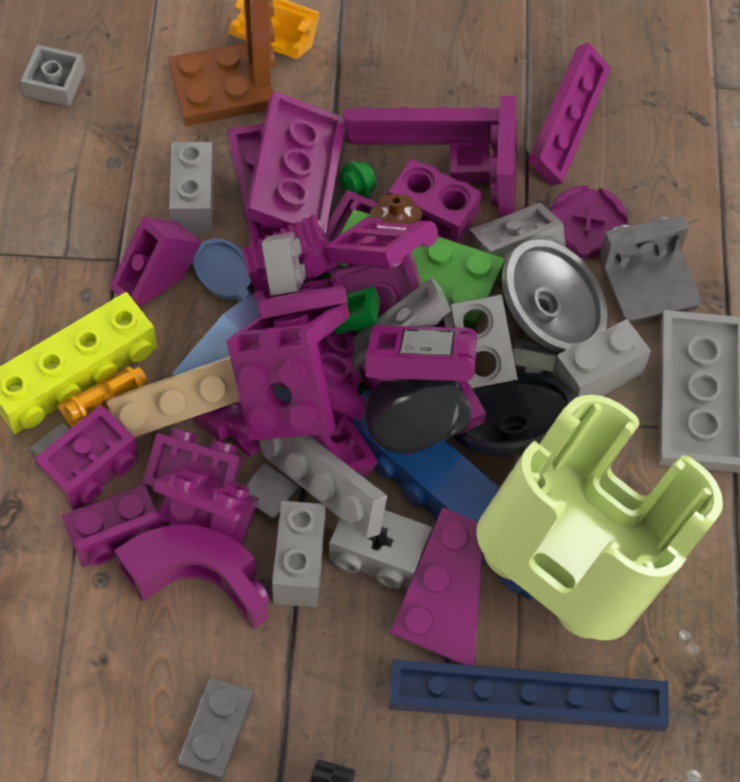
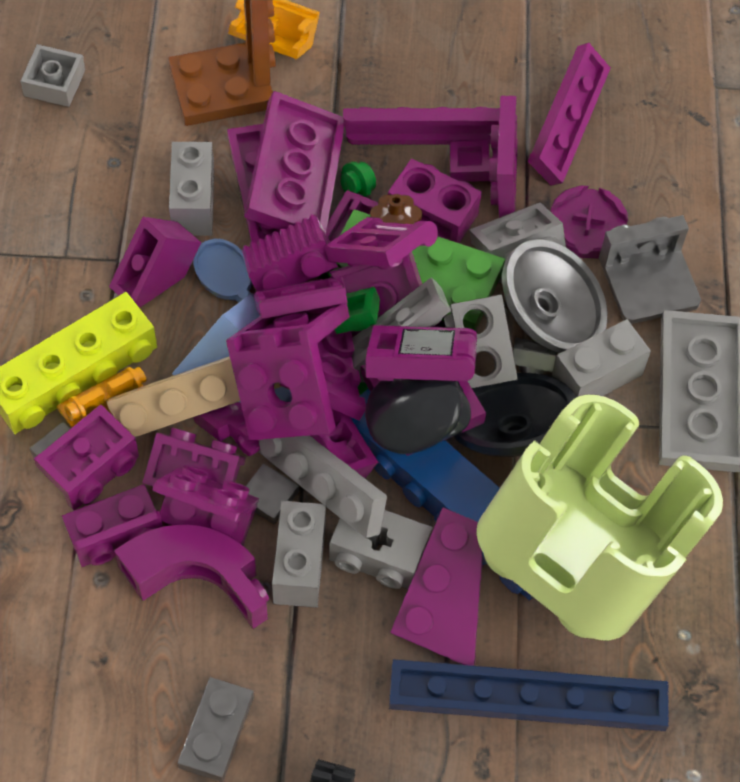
(282, 263): light grey piece -> none

